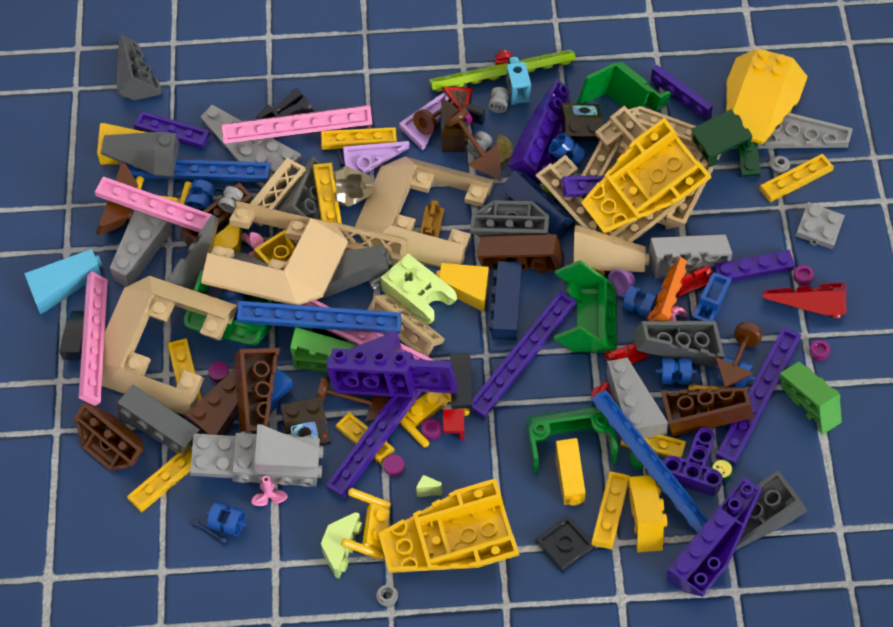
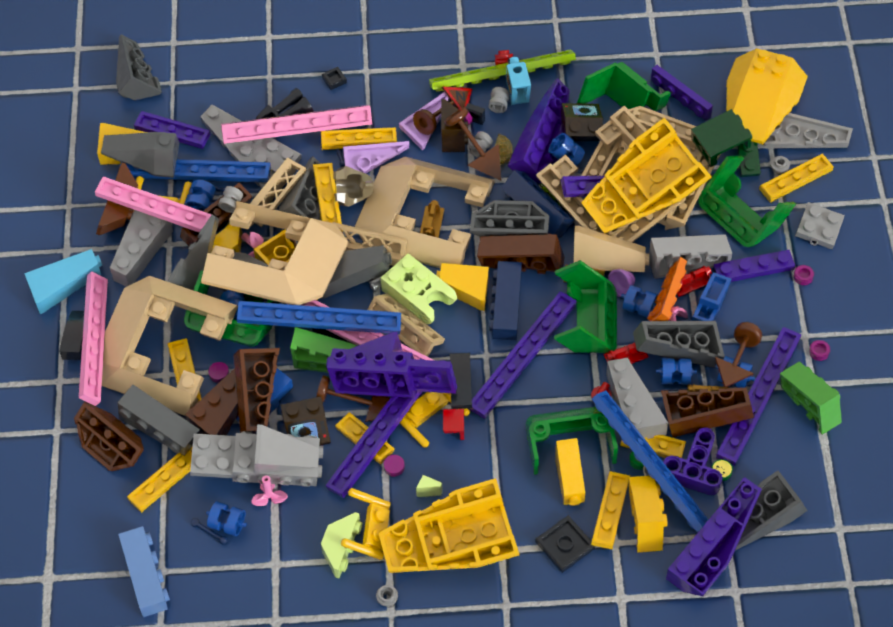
(143, 572): none -> medium blue brick
(334, 78): none -> black tile
(431, 429): magenta tile -> none
(735, 215): none -> green windscreen
(825, 299): red wedge -> none

